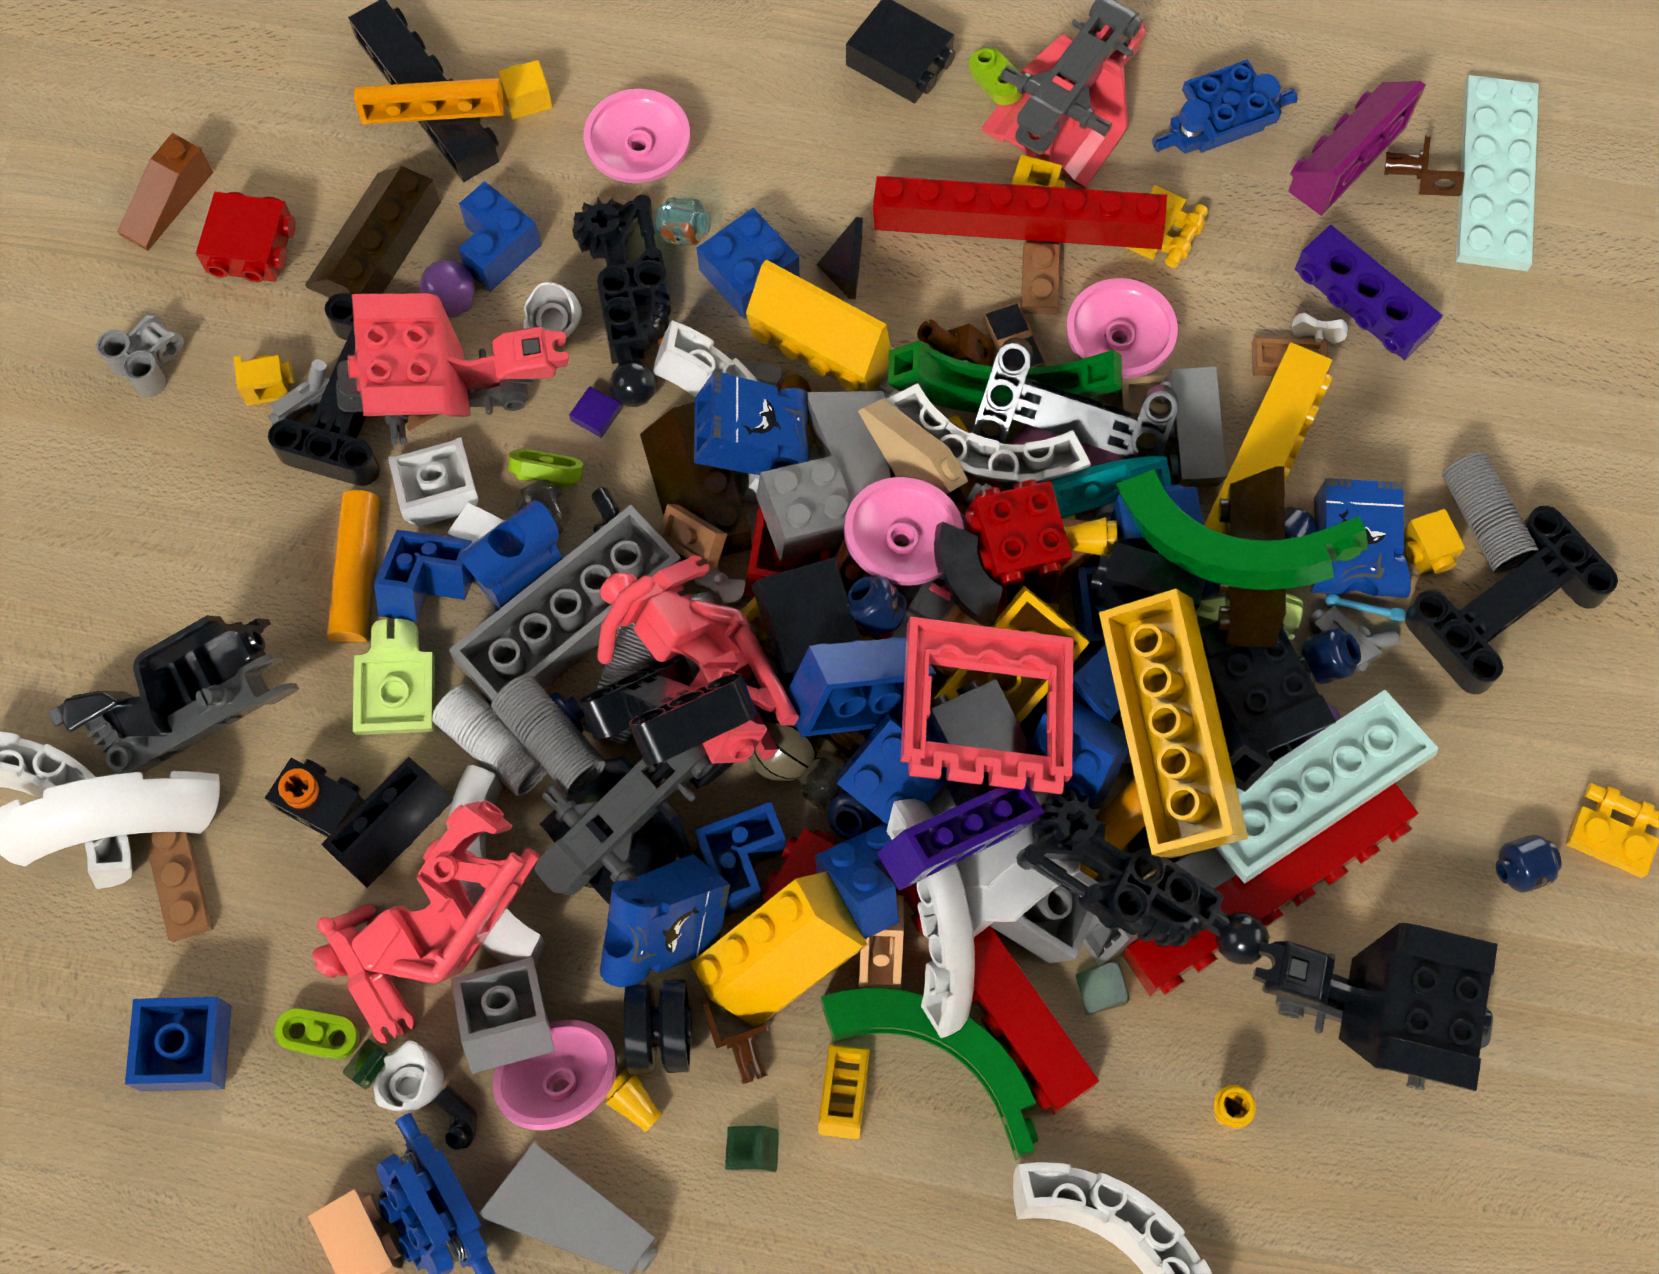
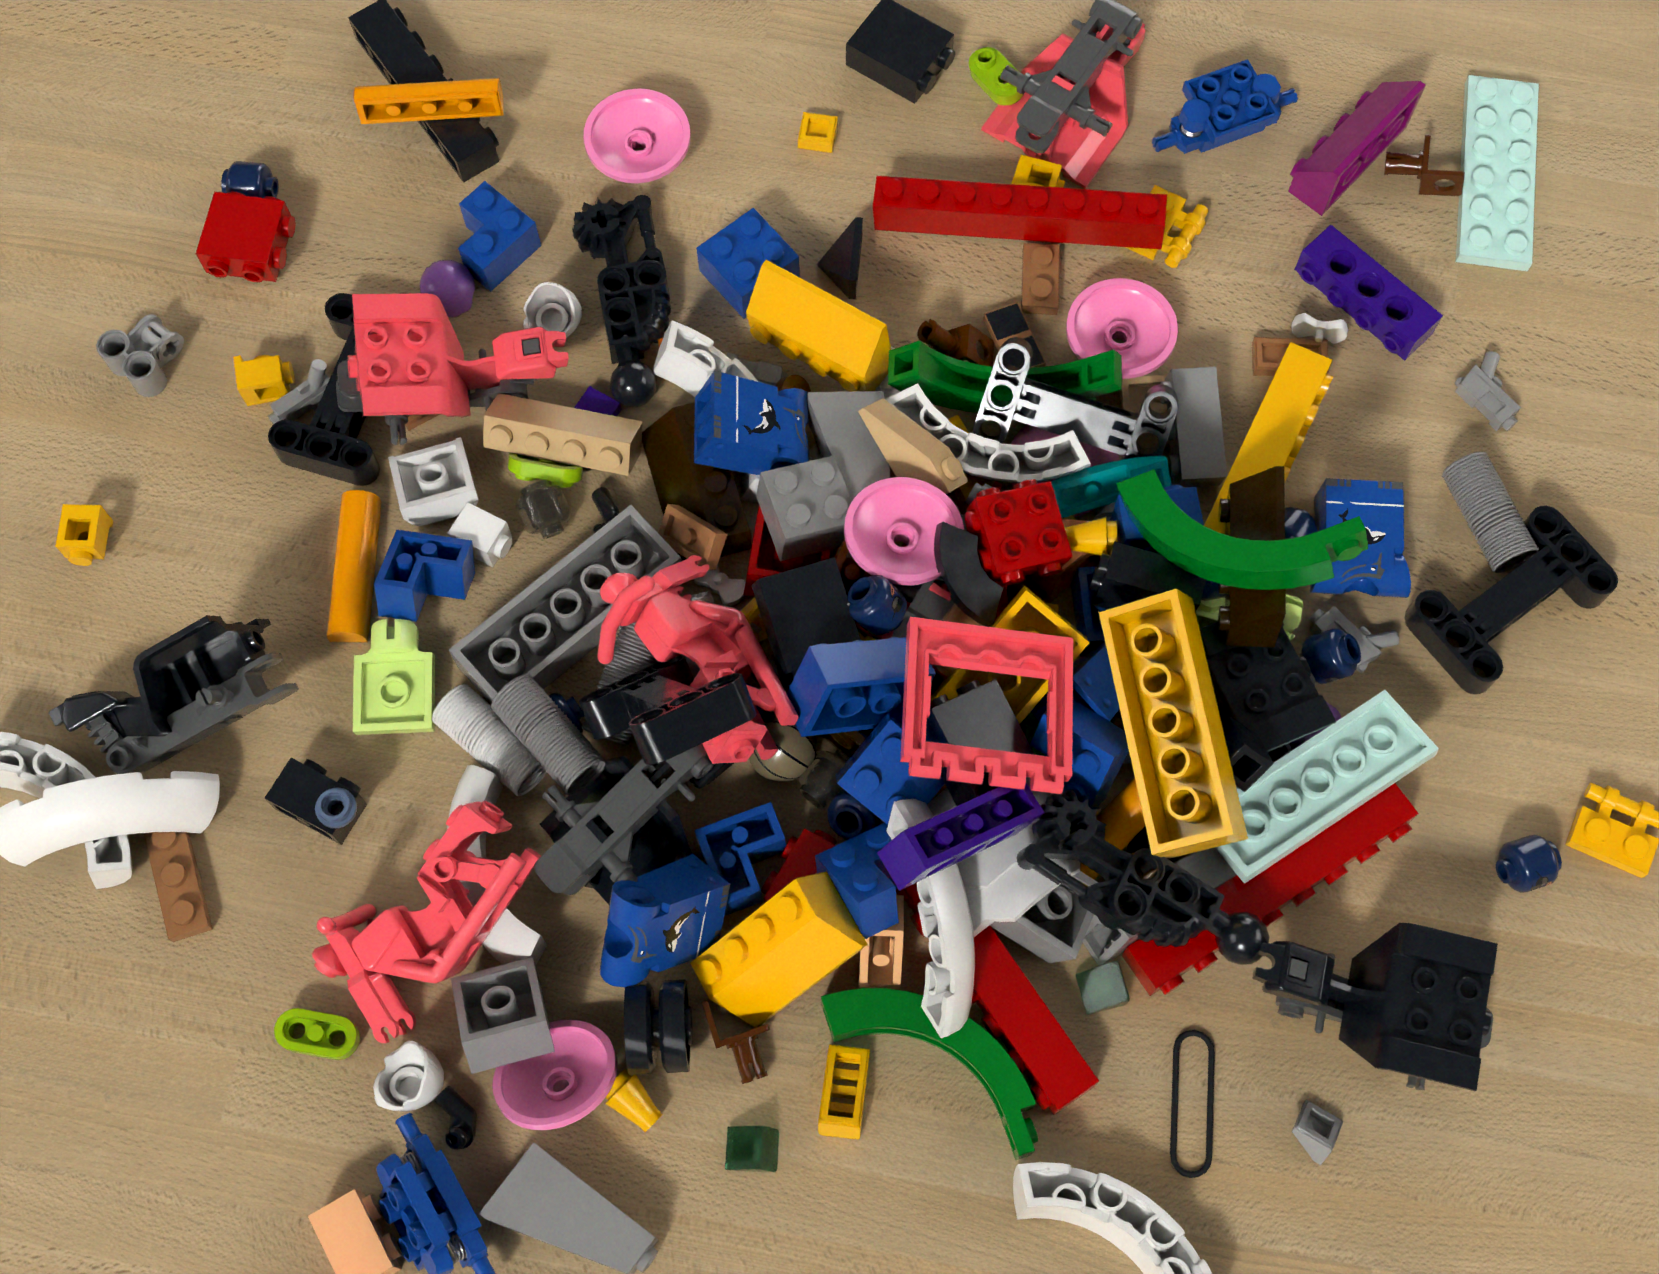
(79, 524): none -> yellow brick
(164, 190): dark orange slope -> none
(178, 1044): blue brick -> none
(250, 179): none -> dark blue head
(288, 780): orange bush -> none
(330, 798): none -> sand blue plate
(366, 1064): clear green slope -> none
(377, 234): dark brown slope -> none
(387, 822): black brick -> none
(513, 553): blue piece -> none
(525, 89): yellow brick -> none
(562, 434): none -> tan brick
(682, 221): clear light blue head -> none
(817, 132): none -> yellow tile
(1174, 1105): none -> black piece
(1242, 1103): yellow cone -> none
(1316, 1131): none -> light grey slope
(1395, 614): medium azure hinge -> none
(1432, 543): yellow brick -> none
(1483, 391): none -> light grey piece

